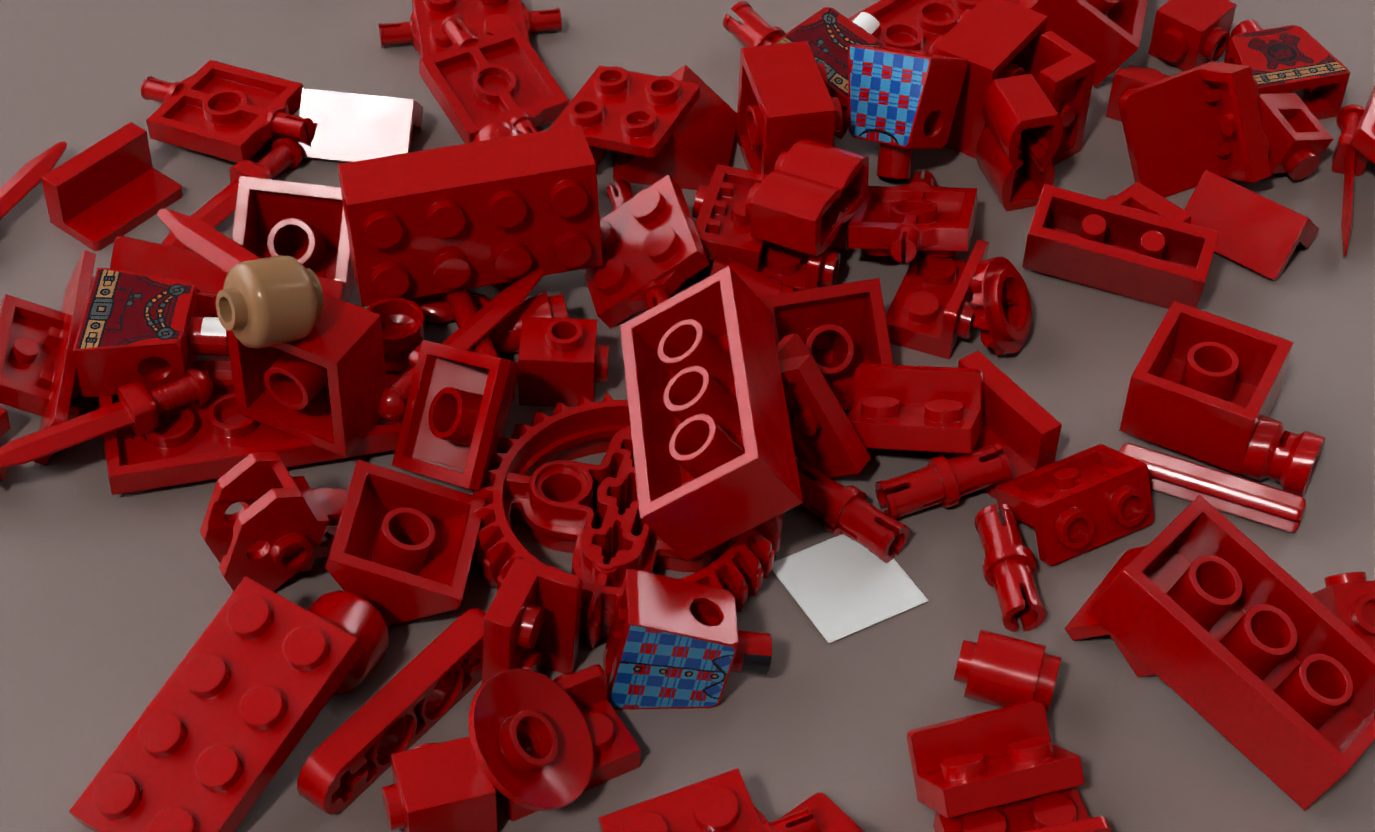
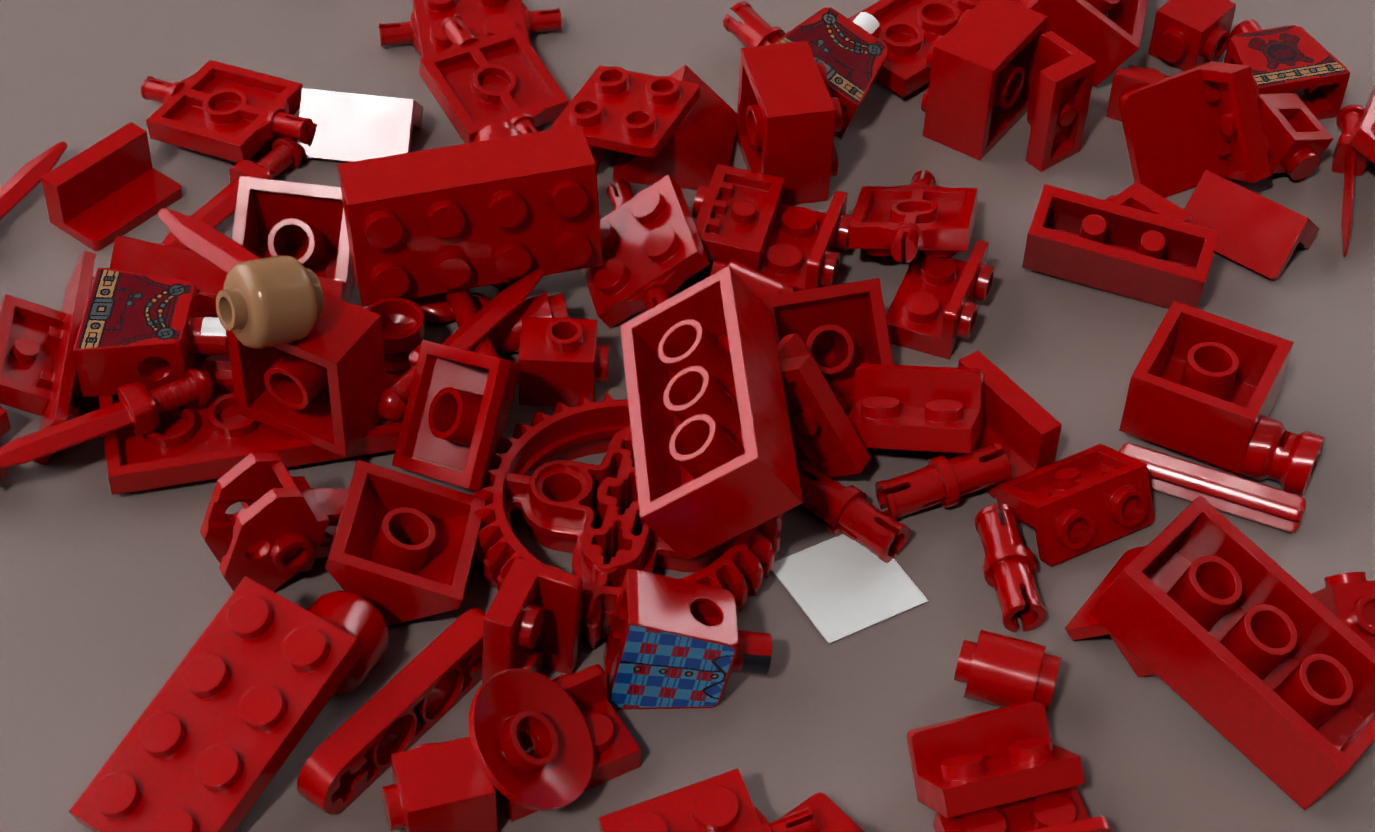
(808, 196): red brick -> none
(902, 101): torso -> none
(1000, 305): red gear -> none
(1018, 140): red brick -> none

